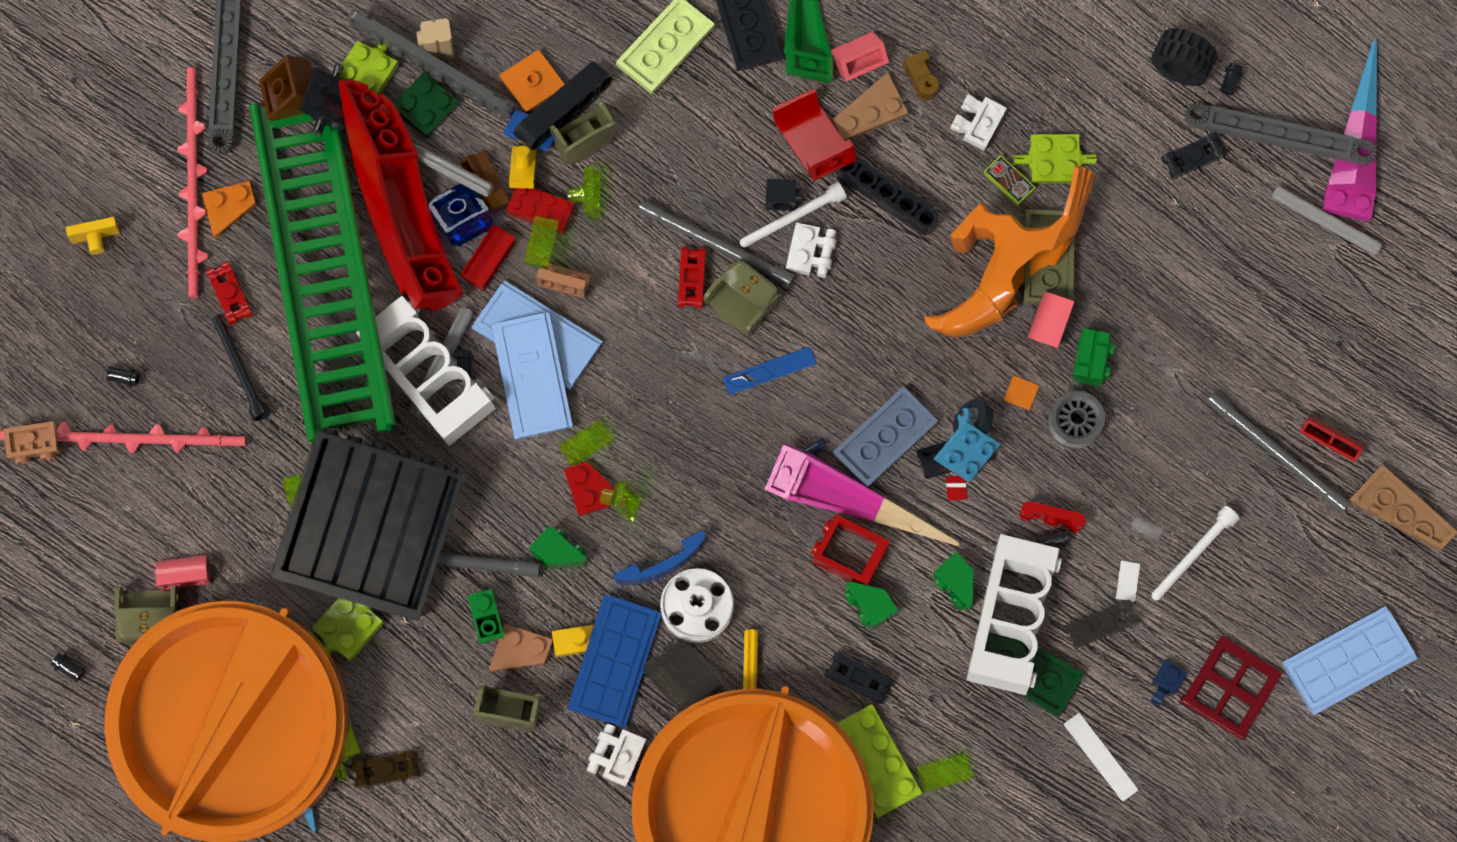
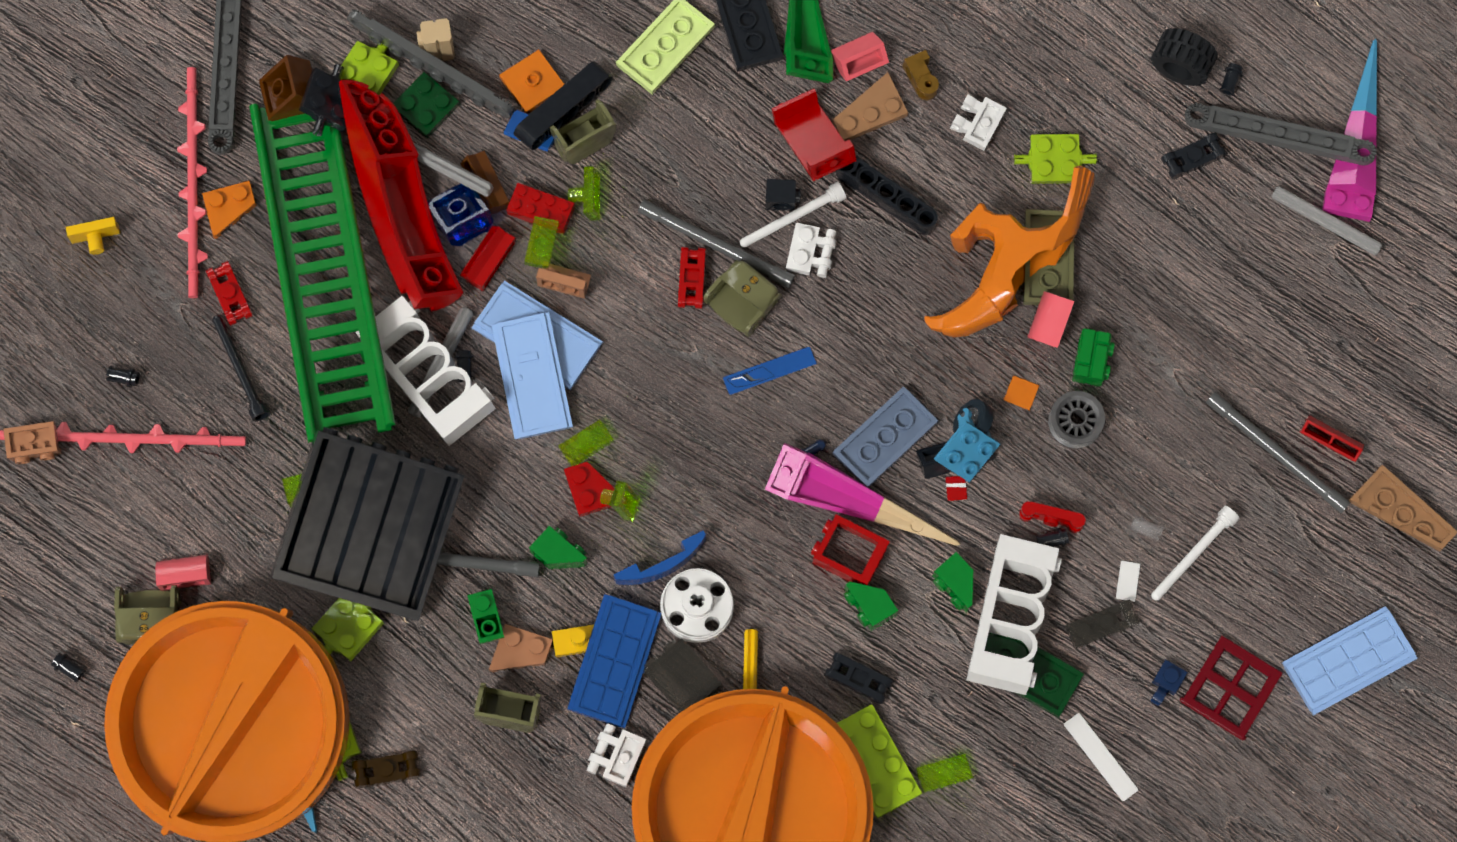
(522, 167): yellow tile -> none
(1009, 180): tile -> none

